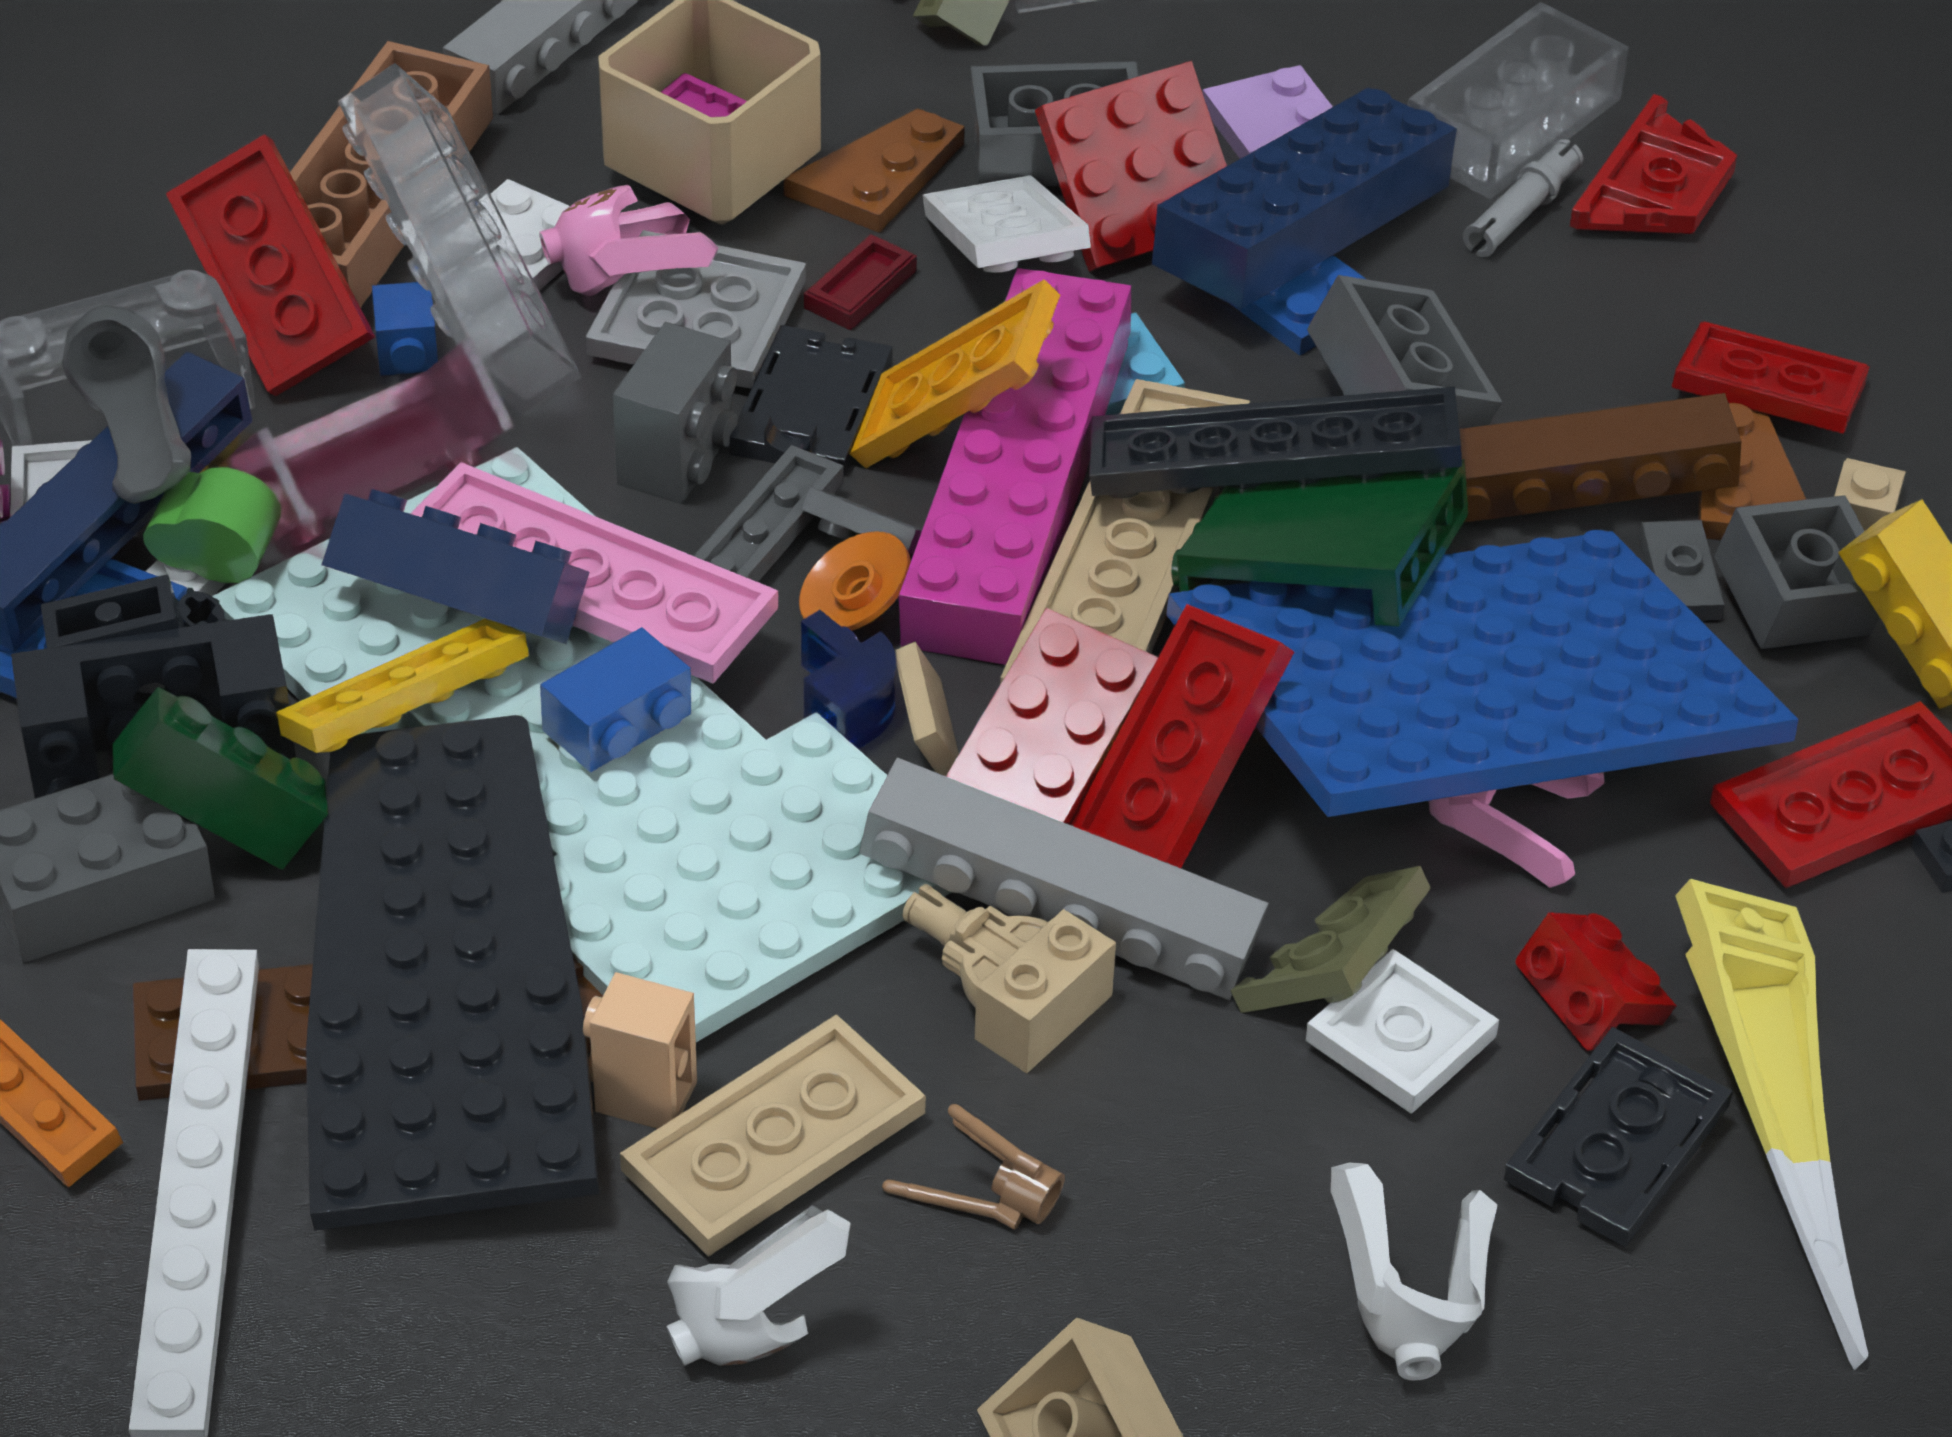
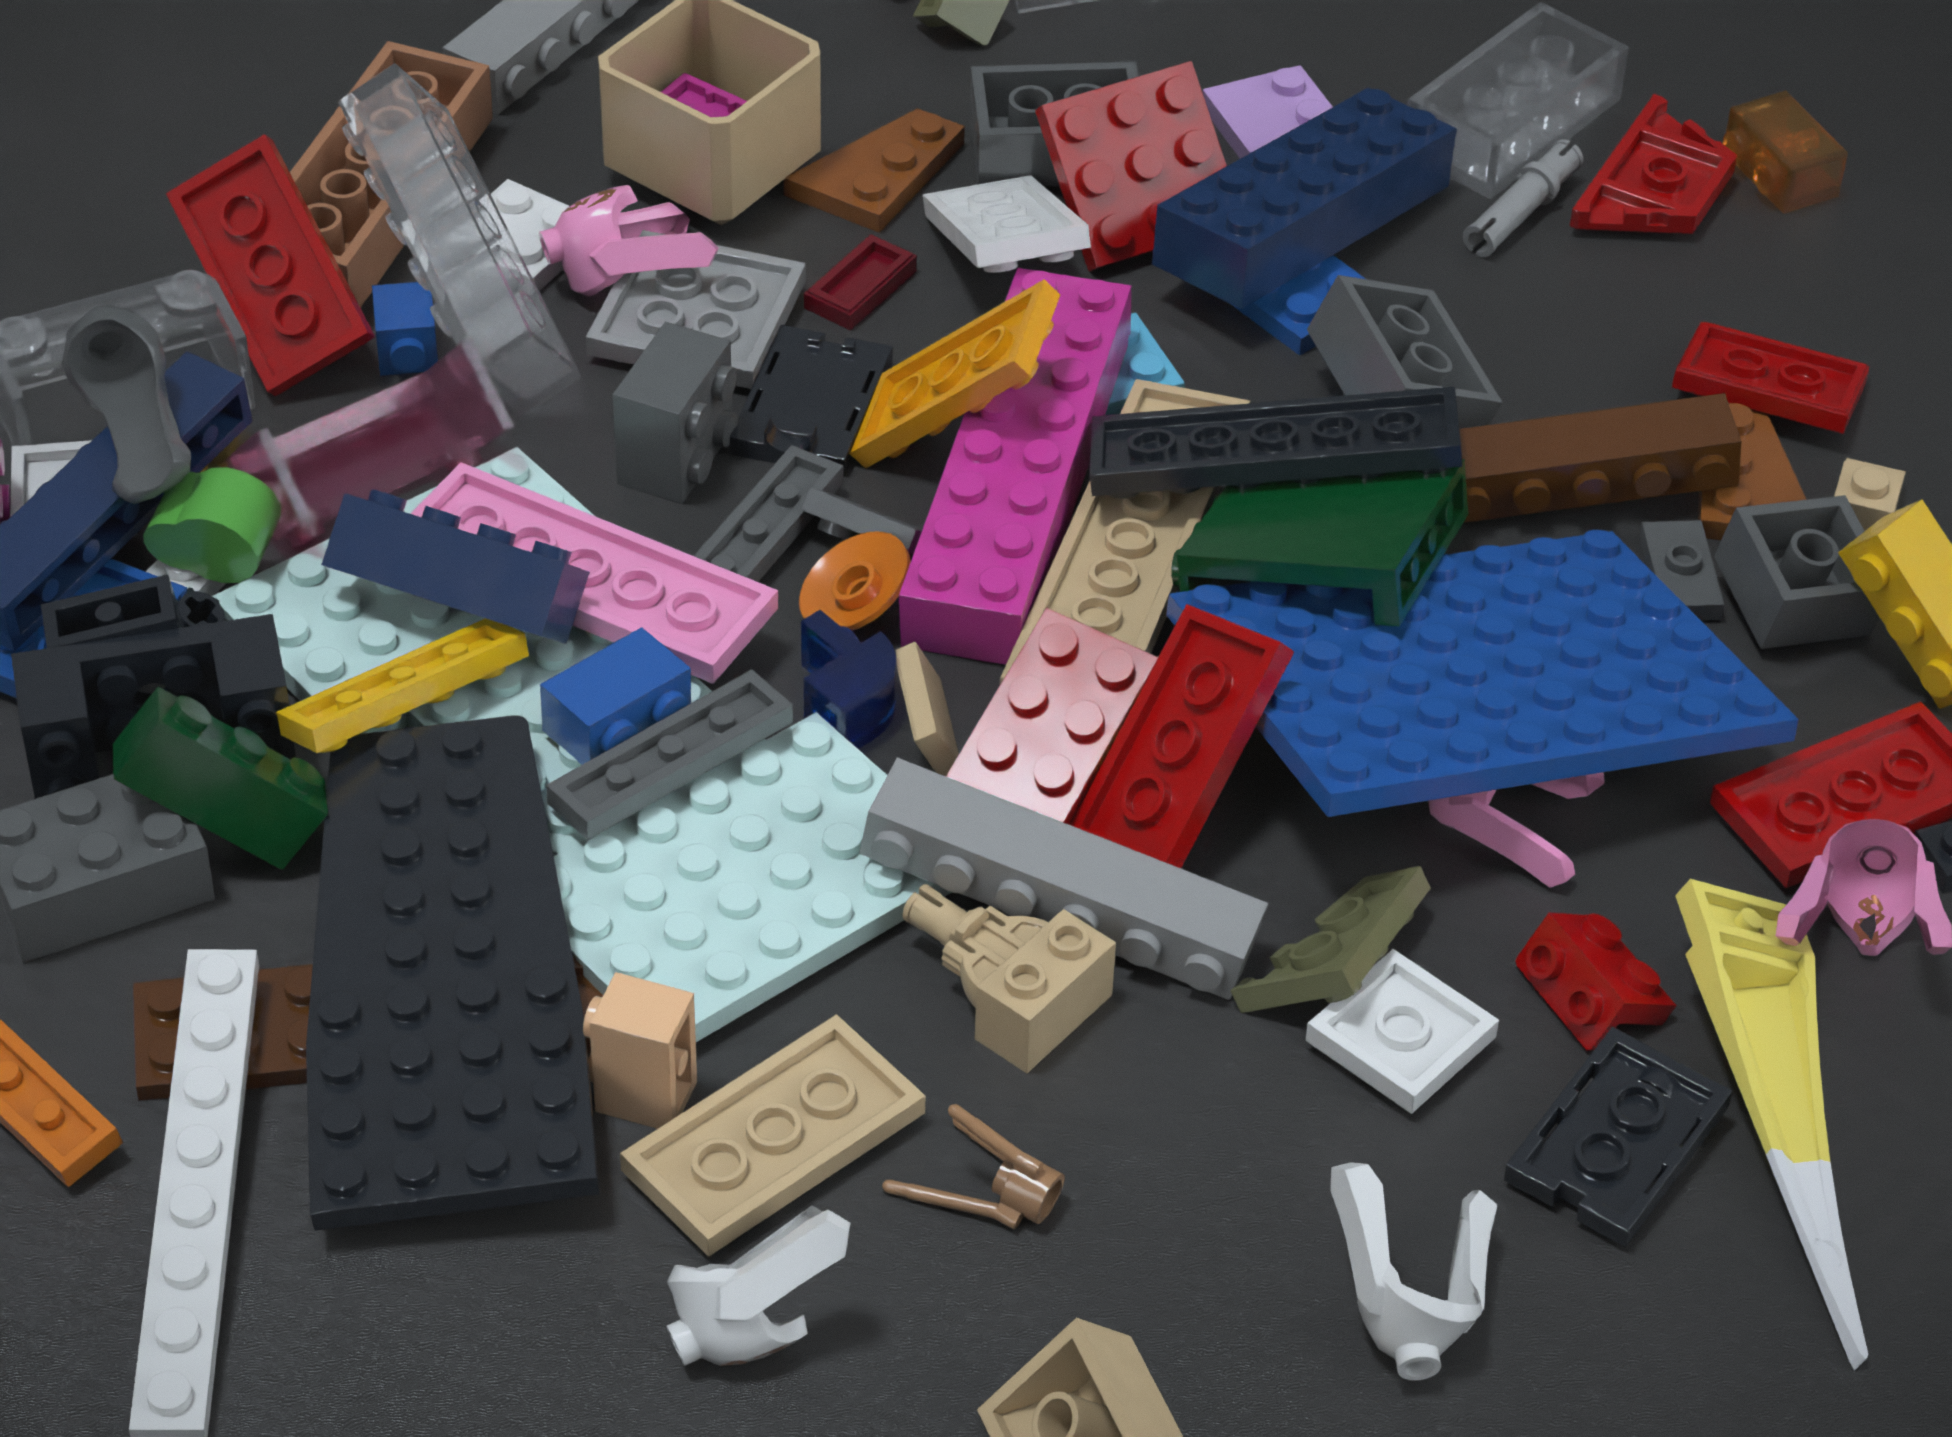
(669, 754): none -> dark grey plate
(1785, 151): none -> clear orange brick
(1864, 872): none -> bright pink piece

